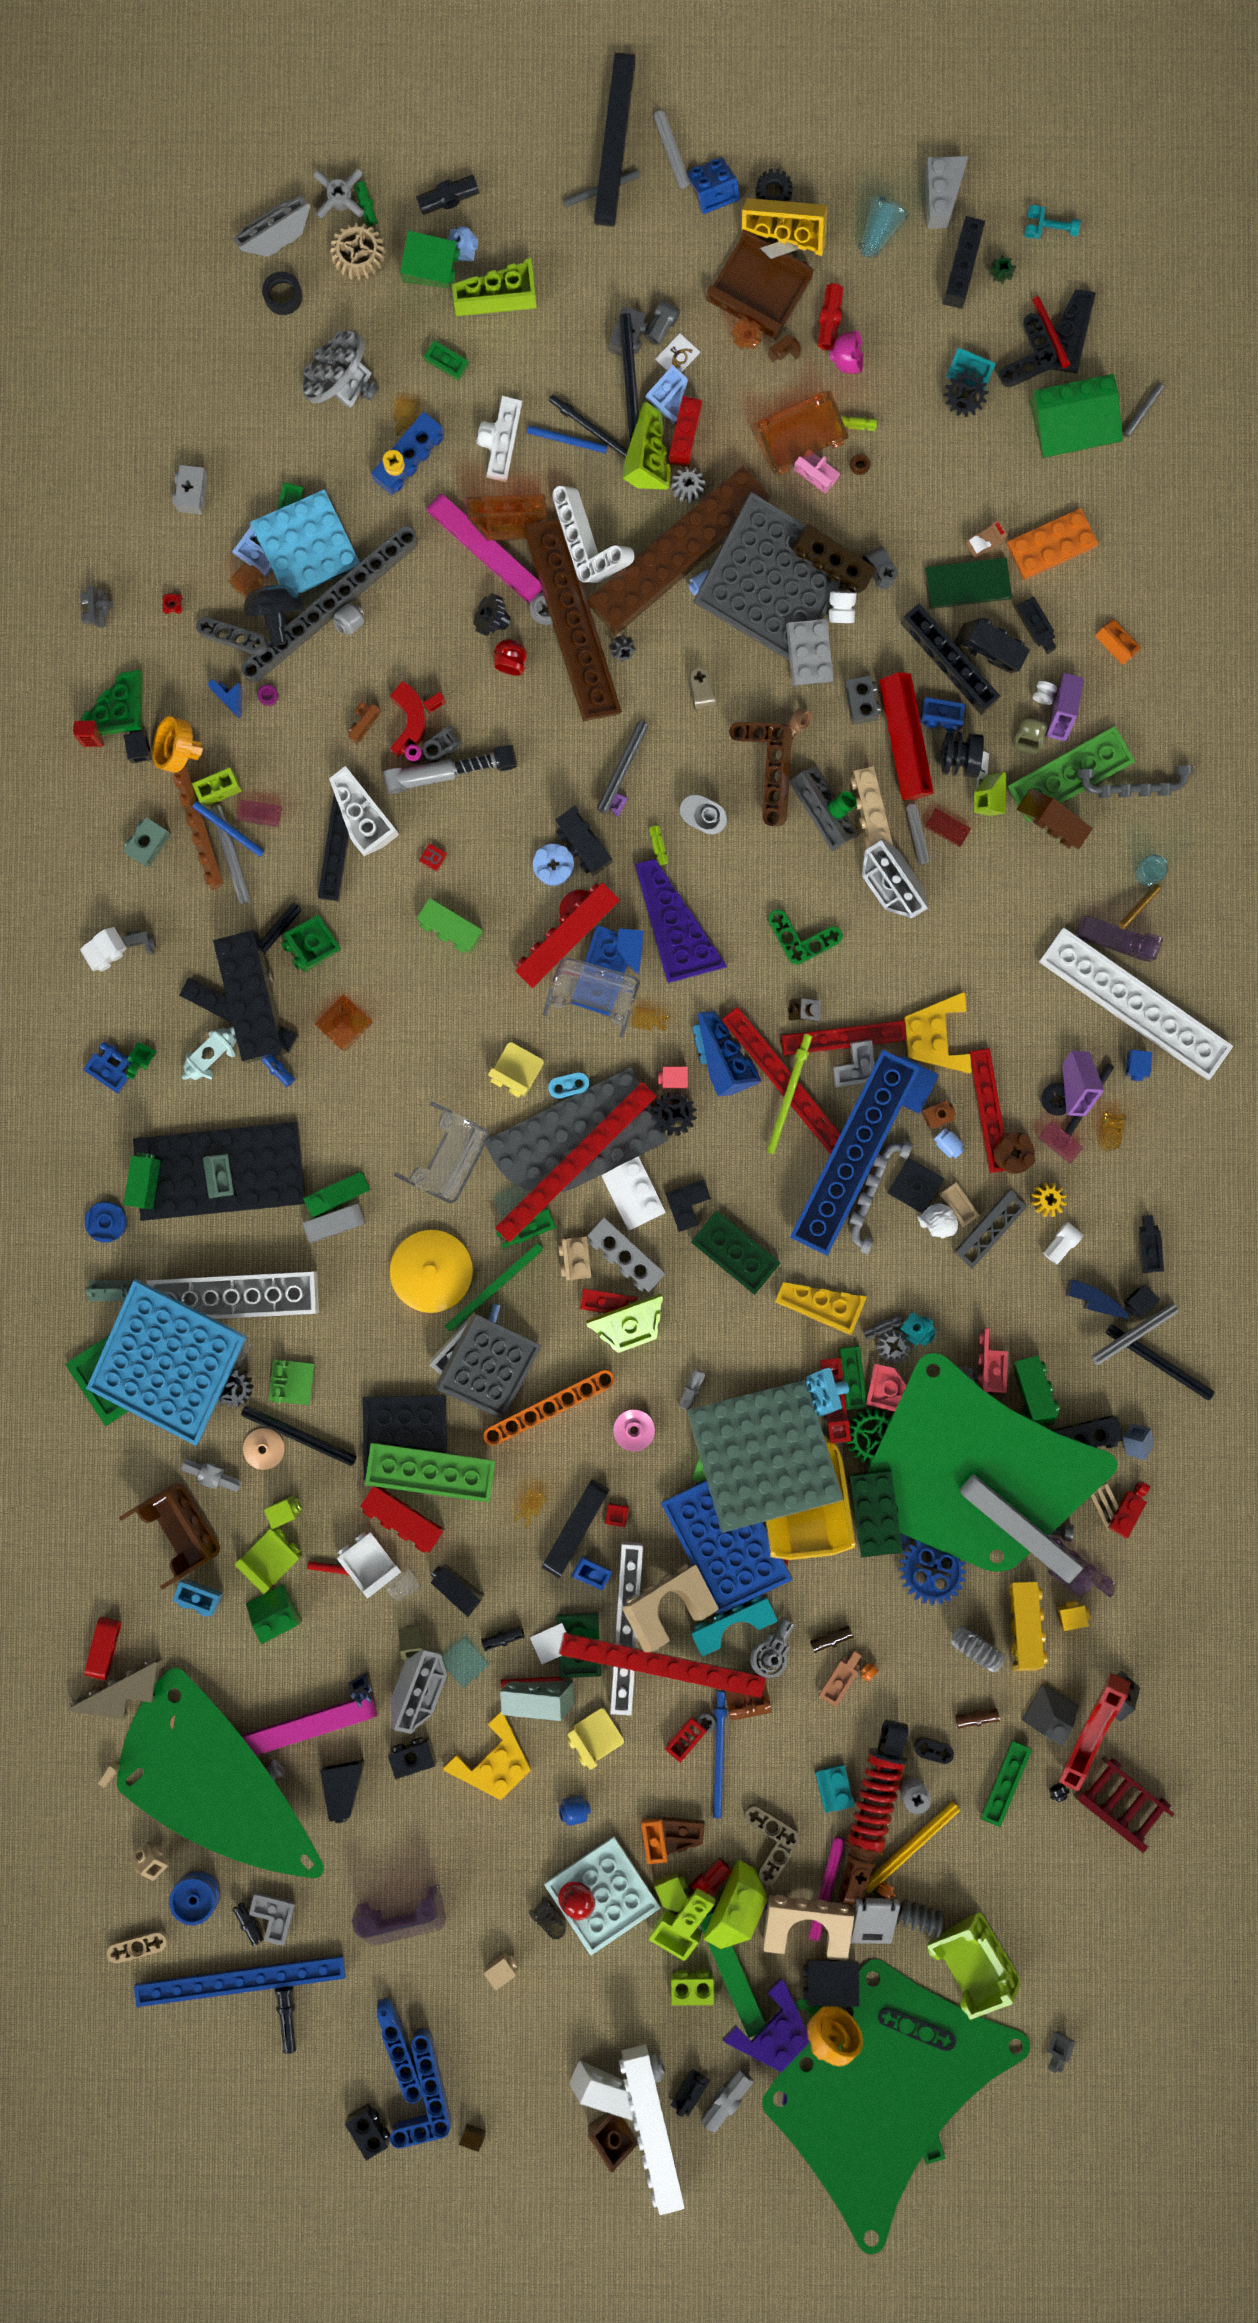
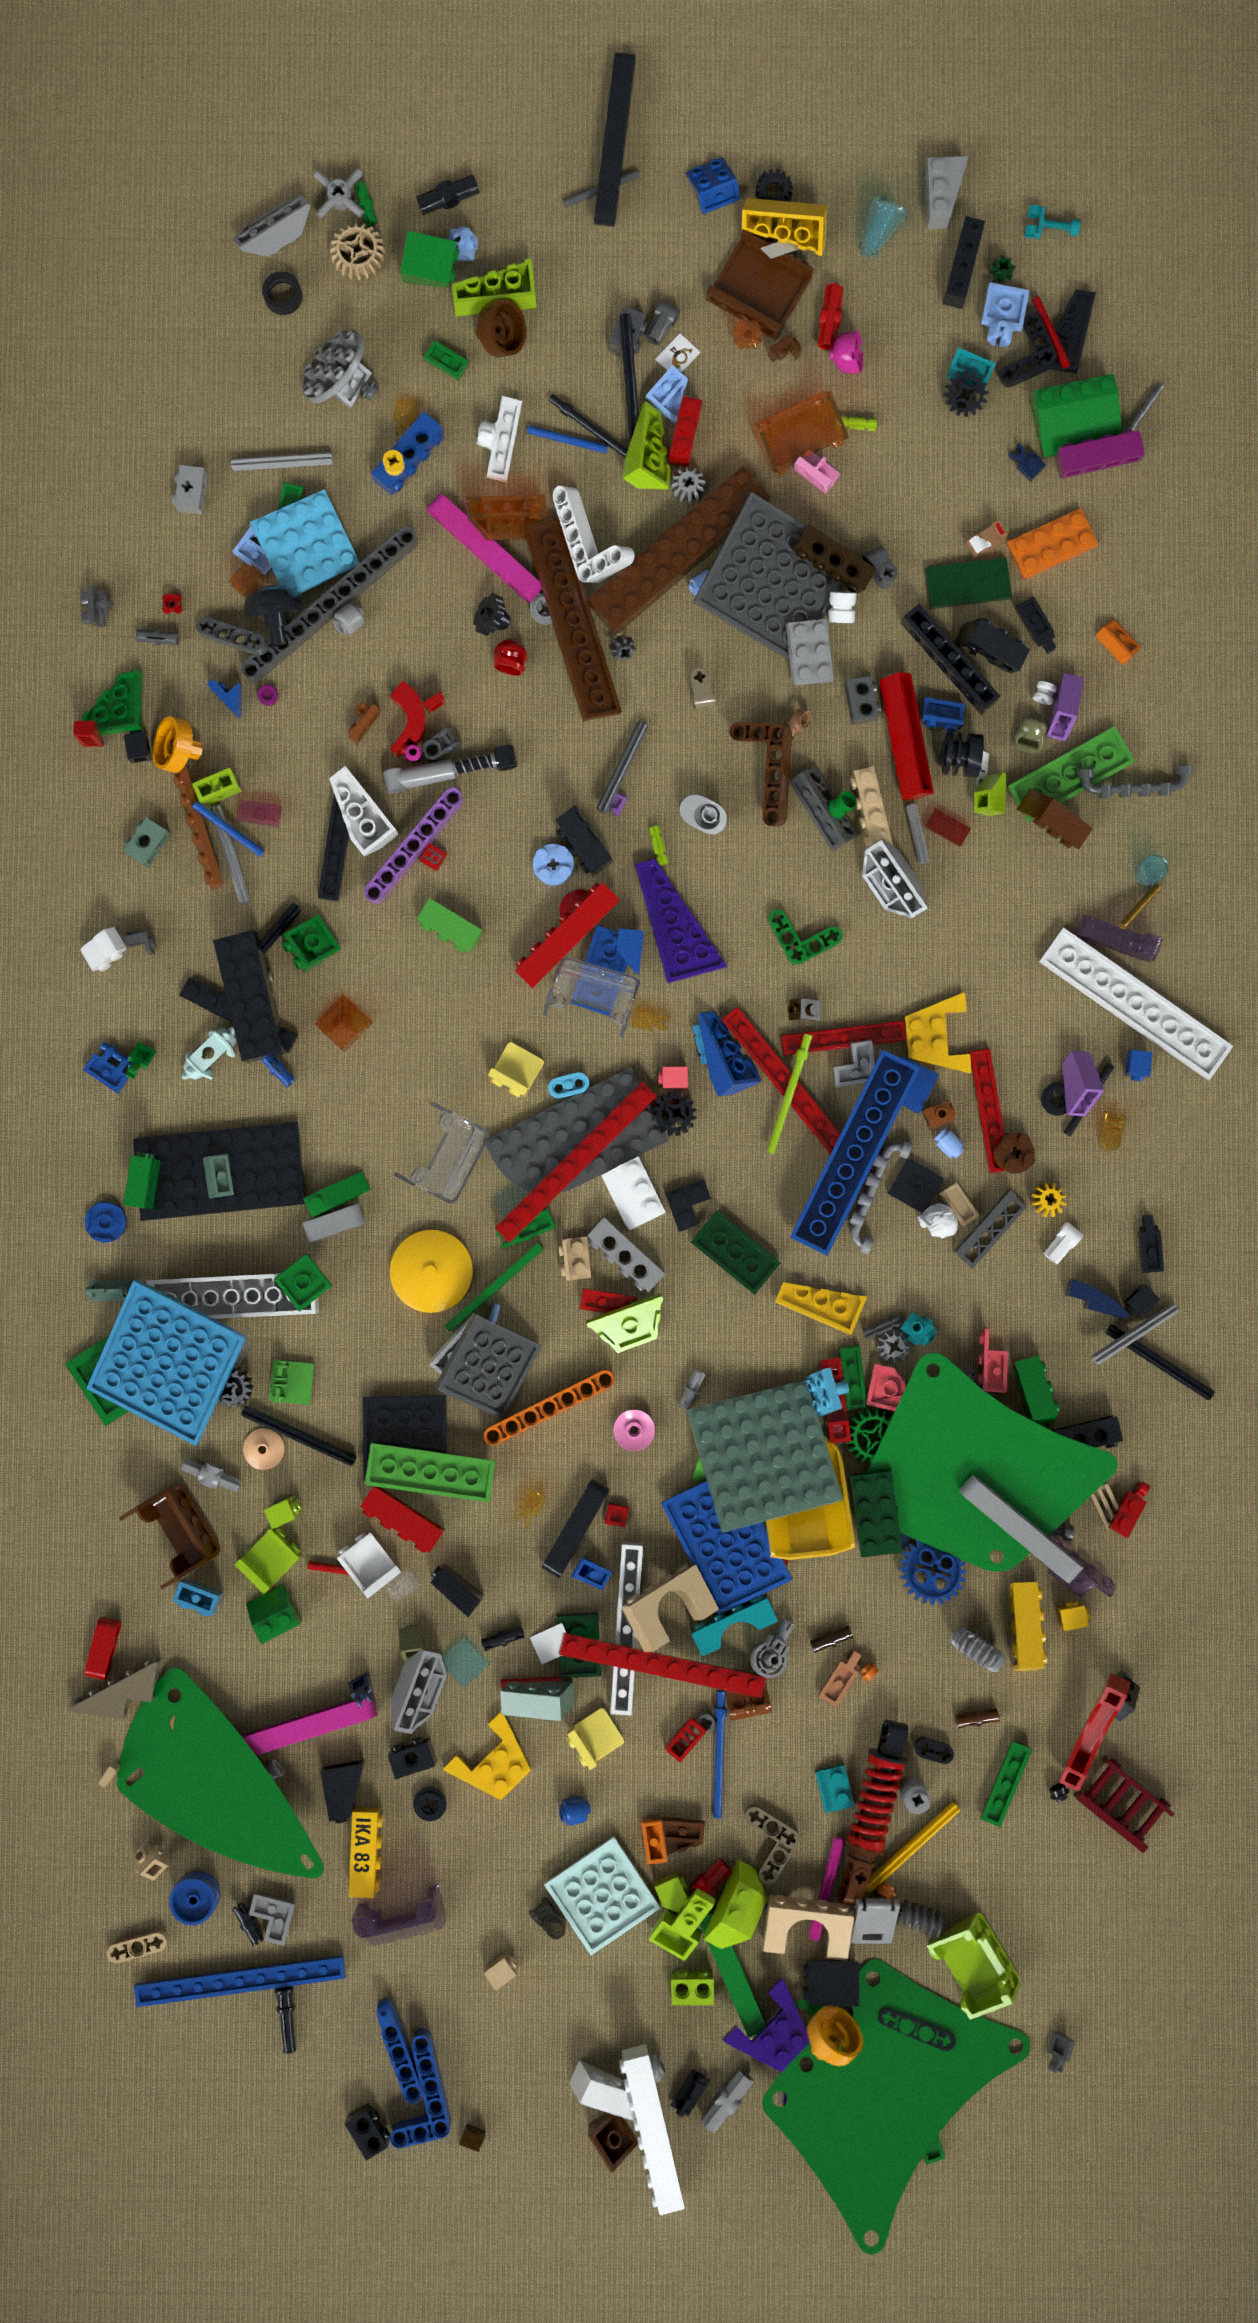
(157, 637): none -> dark grey pin
(281, 461): none -> light grey axle
(303, 1282): none -> green tile
(364, 1852): none -> yellow brick
(417, 836): none -> medium lavender beam
(427, 1813): none -> black gear
(492, 330): none -> reddish brown piece
(577, 1901): red helmet -> none
(671, 149): light grey axle -> none
(860, 458): reddish brown plate -> none
(1004, 312): none -> light blue plate
(1029, 465): none -> dark blue plate
(1051, 1714): dark grey slope -> none
(1060, 1142): clear pink plate -> none
(1100, 454): none -> magenta brick
(1138, 1441): sand blue panel -> none

